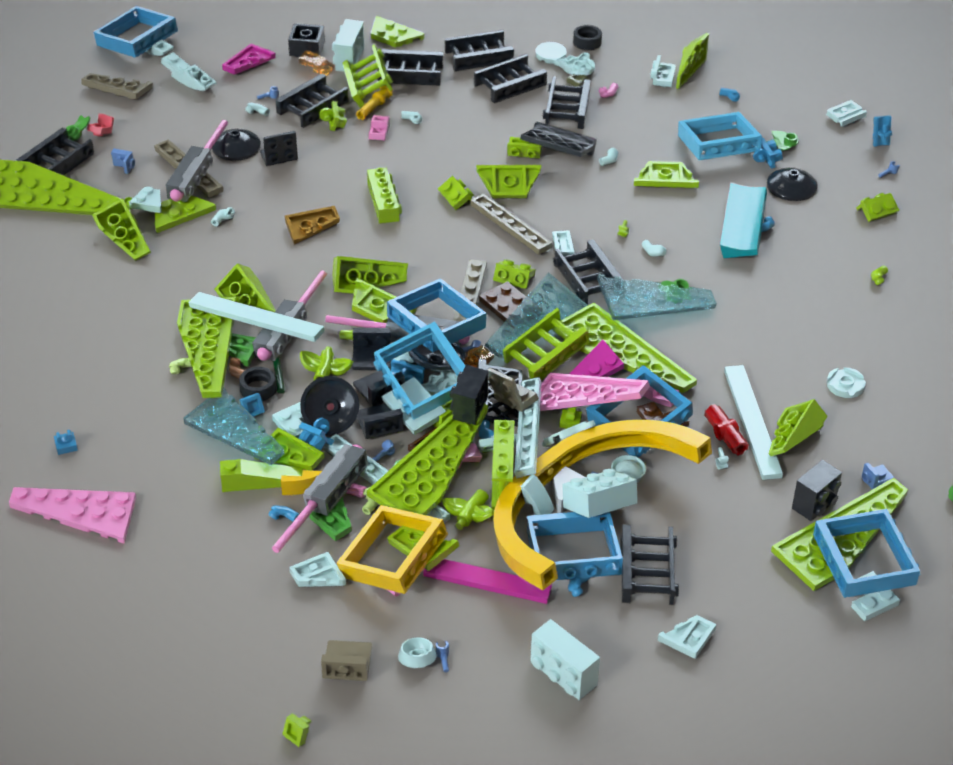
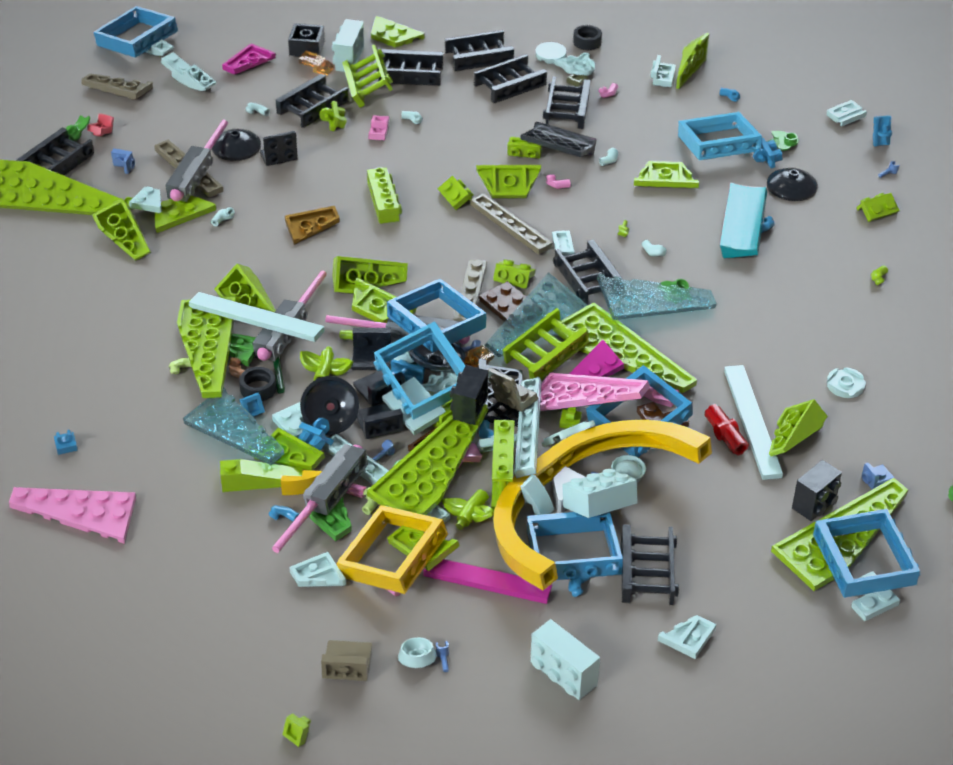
(274, 93): medium blue hand -> none
(378, 98): yellow pin -> none
(558, 184): none -> bright pink arm
(721, 462): light aqua hand -> none

